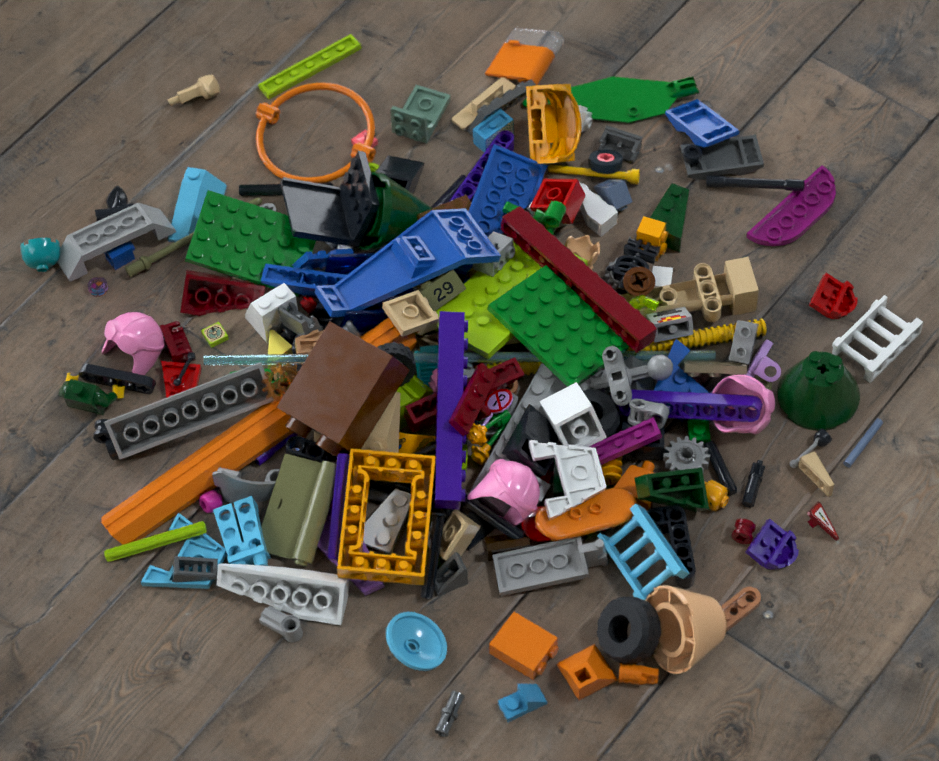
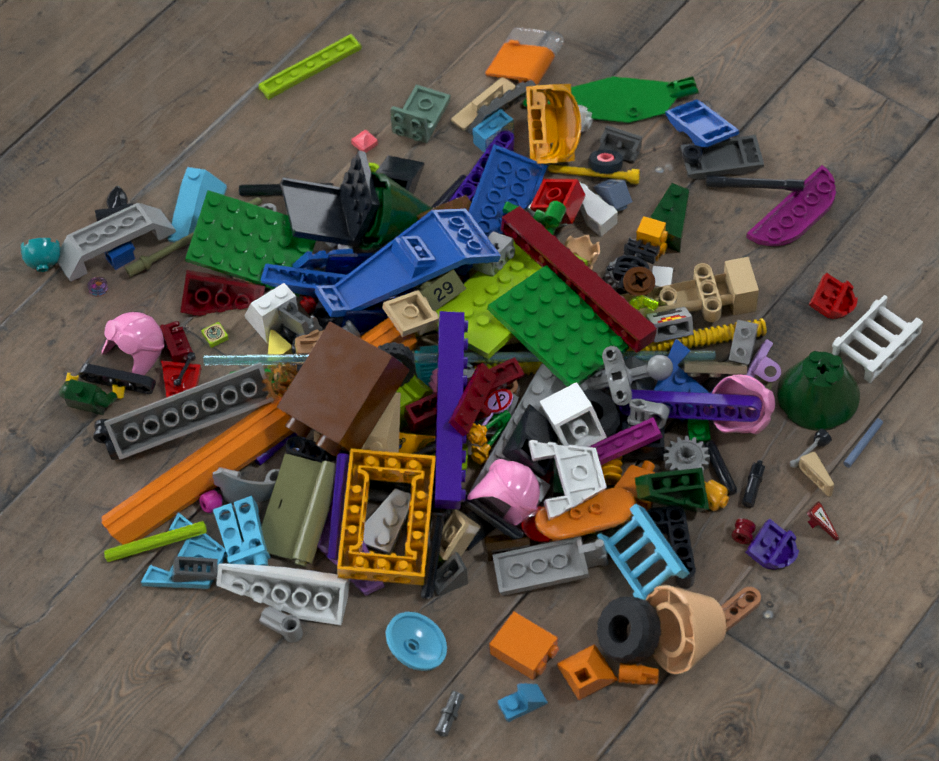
(206, 86): tan animal -> none
(270, 114): orange piece -> none

